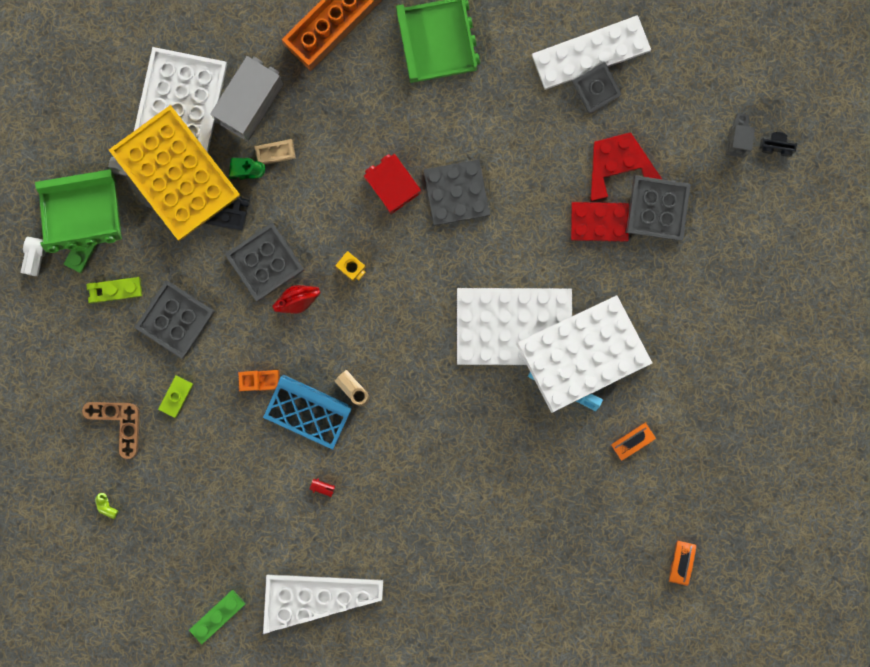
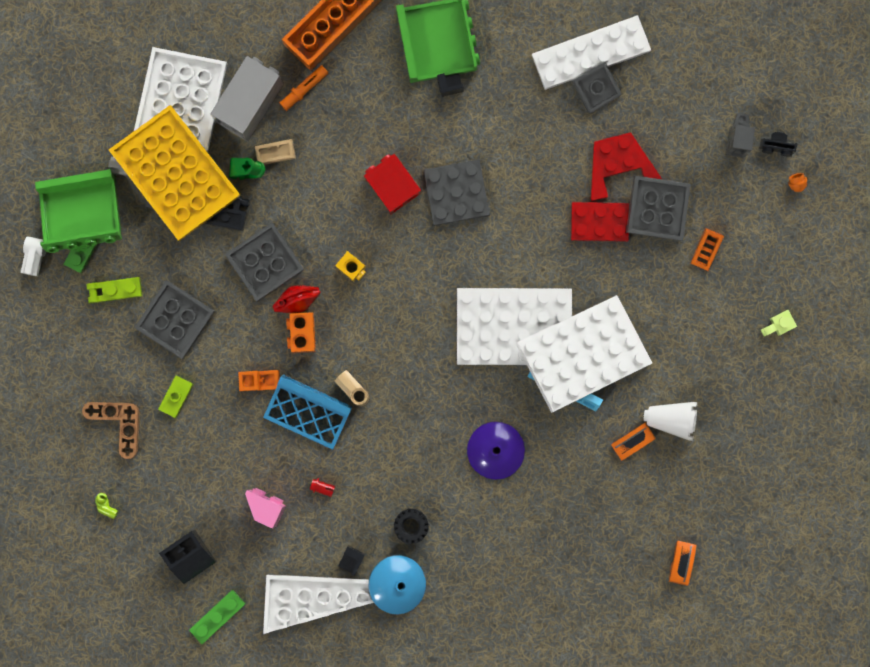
(187, 557): none -> black slope
(265, 509): none -> bright pink slope
(297, 93): none -> orange pin
(306, 332): none -> orange brick
(351, 560): none -> black panel
(385, 581): none -> dark azure dish
(399, 526): none -> black tyre
(450, 84): none -> black panel
(481, 450): none -> dark purple dish
(673, 418): none -> white cone
(719, 237): none -> orange slope
(780, 323): none -> yellowish green plate
(797, 182): none -> orange plate

